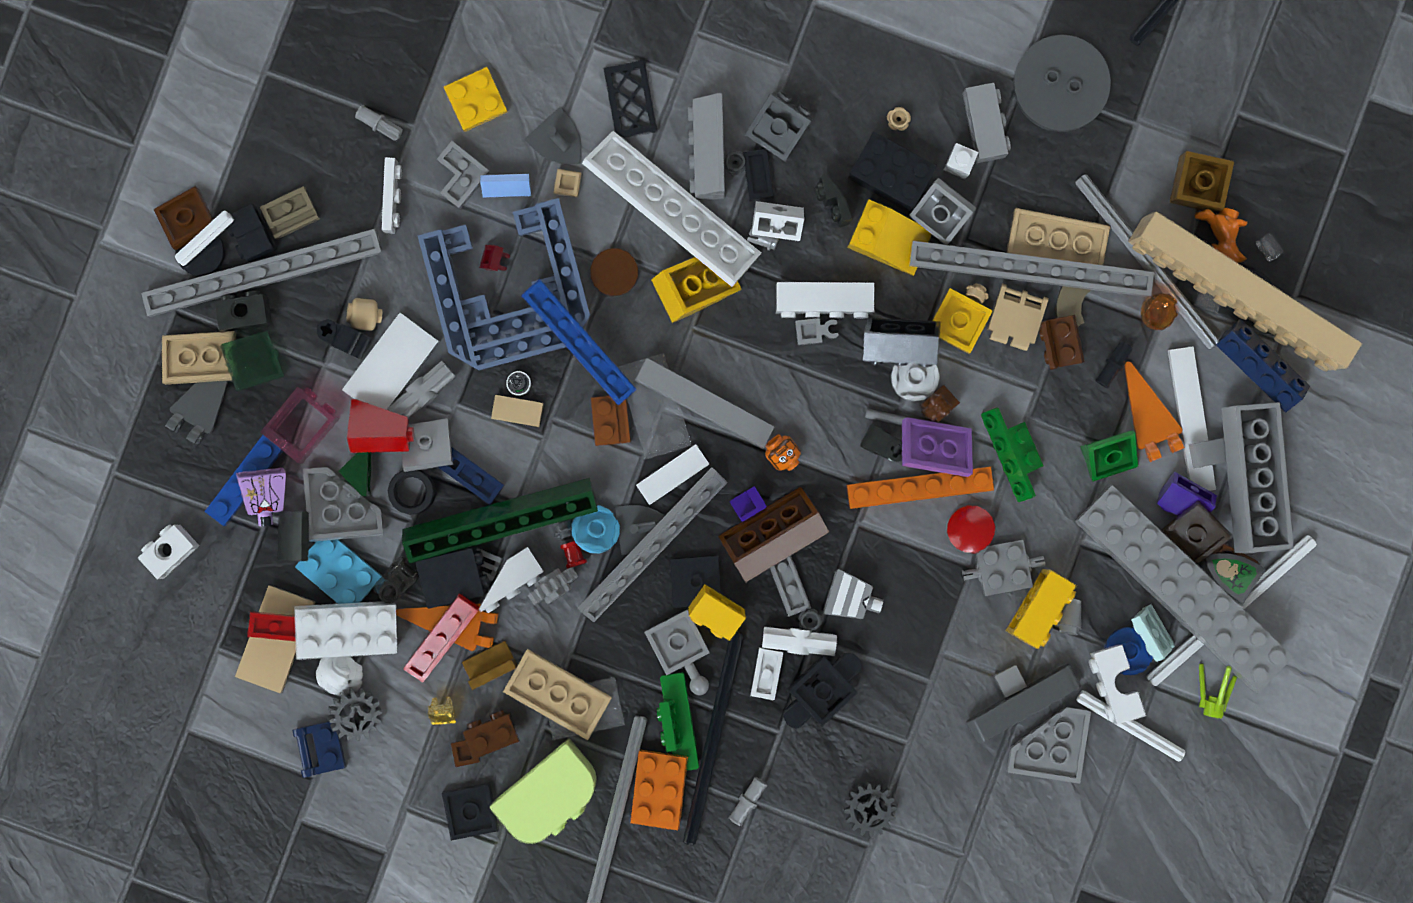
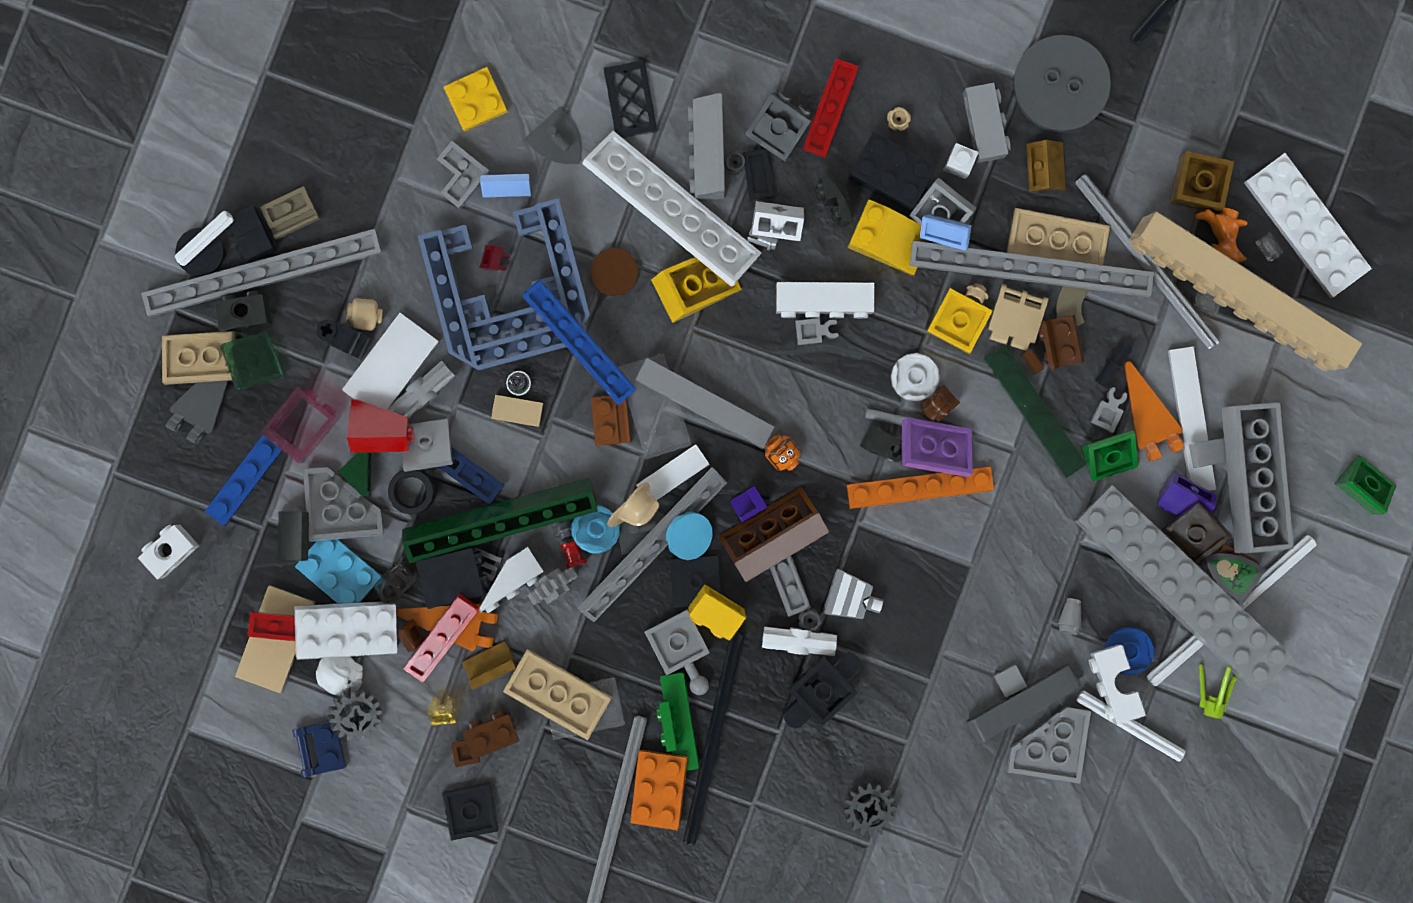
(183, 217): reddish brown tile -> none
(263, 493): lavender torso -> none
(378, 123): light grey axle -> none
(391, 195): white plate -> none
(410, 635): none -> reddish brown tile
(547, 795): yellowish green brick -> none
(567, 183): tan tile -> none
(637, 509): none -> tan piece
(689, 535): none -> medium azure tile
(748, 801): light grey pin -> none
(766, 673): white plate -> none
(830, 108): none -> red plate
(902, 342): brick -> none
(945, 231): none -> light blue tile
(971, 529): red dish -> none
(1004, 568): light grey plate -> none
(1015, 452): green bracket -> none
(1032, 361): none -> reddish brown tile
(1034, 411): none -> clear green plate
(1041, 608): yellow brick -> none
(1046, 166): none -> pearl gold panel
(1108, 414): none -> light grey plate
(1153, 633): light aqua plate -> none
(1159, 311): clear orange hair -> none
(1263, 365): dark blue brick -> none
(1307, 225): none -> white plate
(1367, 486): none -> green slope

